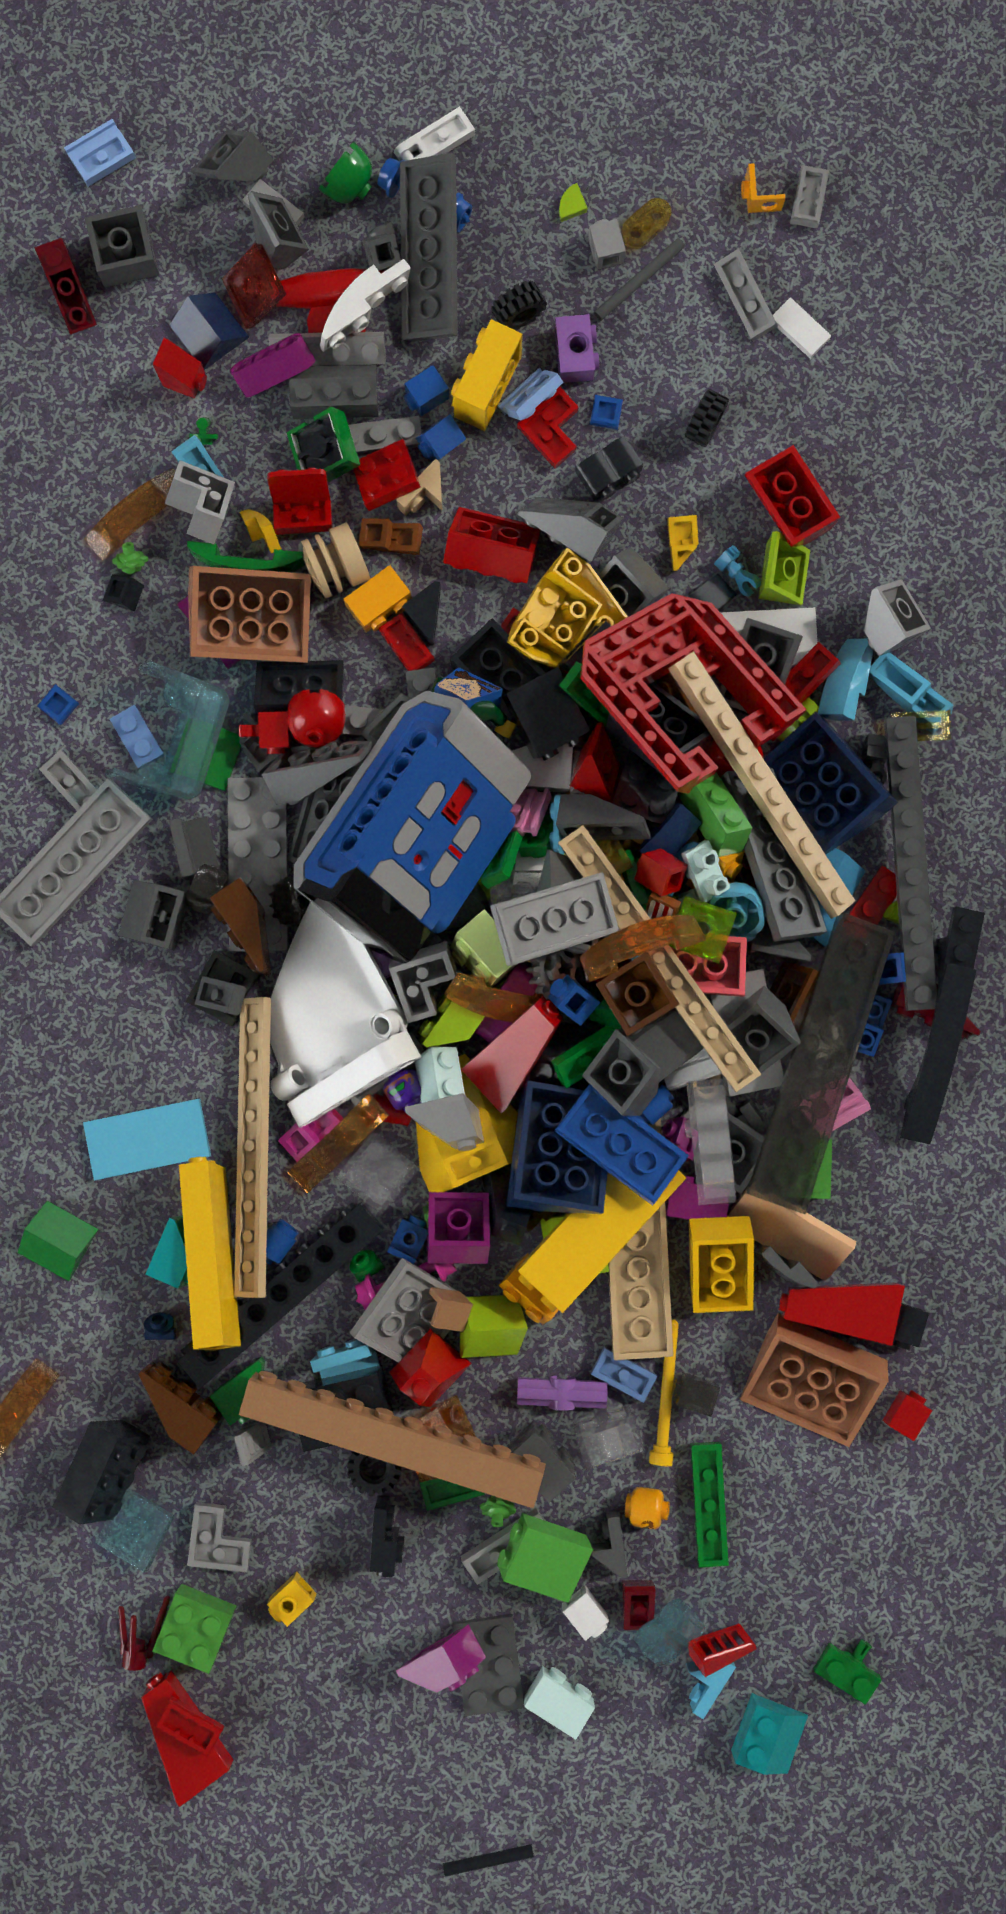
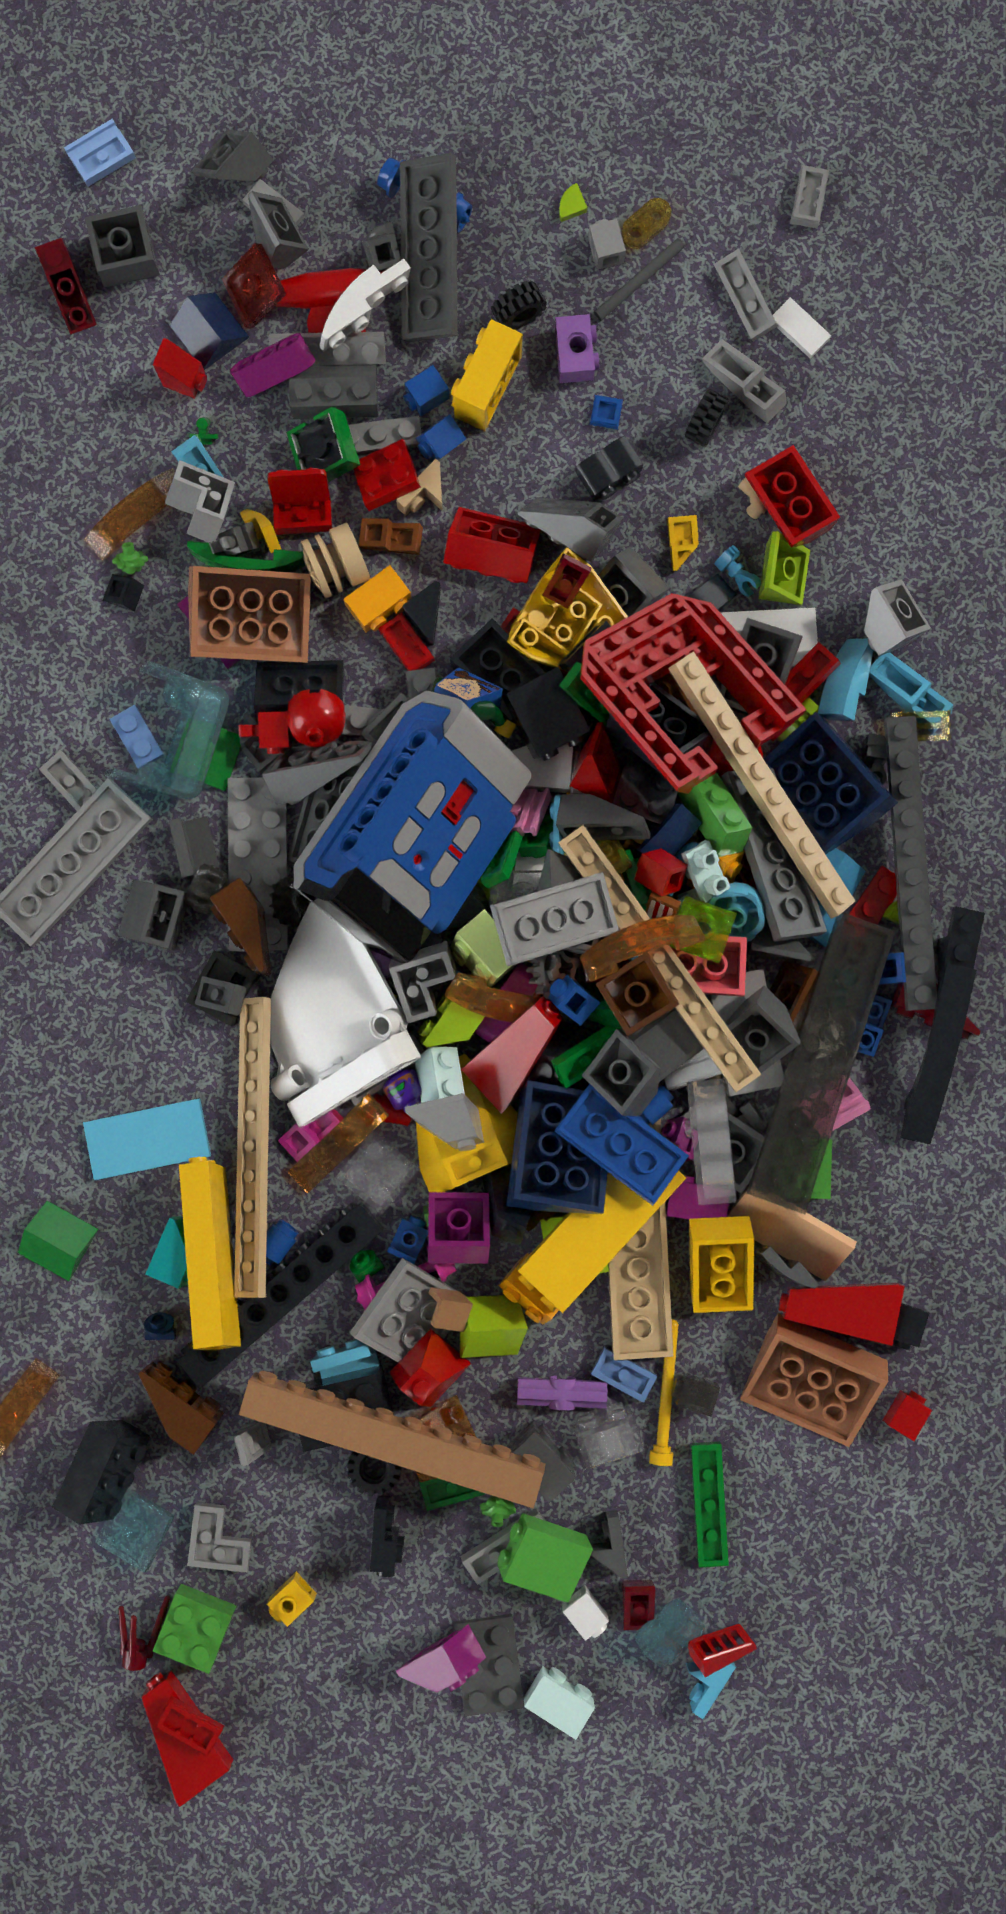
(58, 704): blue tile -> none
(230, 1395): green slope -> none
(236, 540): none -> dark grey piece
(349, 177): green cylinder -> none
(438, 137): white plate -> none
(488, 1860): black bar -> none
(529, 394): light blue plate -> none
(544, 427): red plate -> none
(566, 581): none -> dark red slope
(646, 1508): light orange head -> none
(745, 380): none -> light grey slope
(755, 202): light orange bracket -> none
(756, 507): none -> tan arm
(768, 1736): teal slope -> none
(849, 1671): green plate -> none

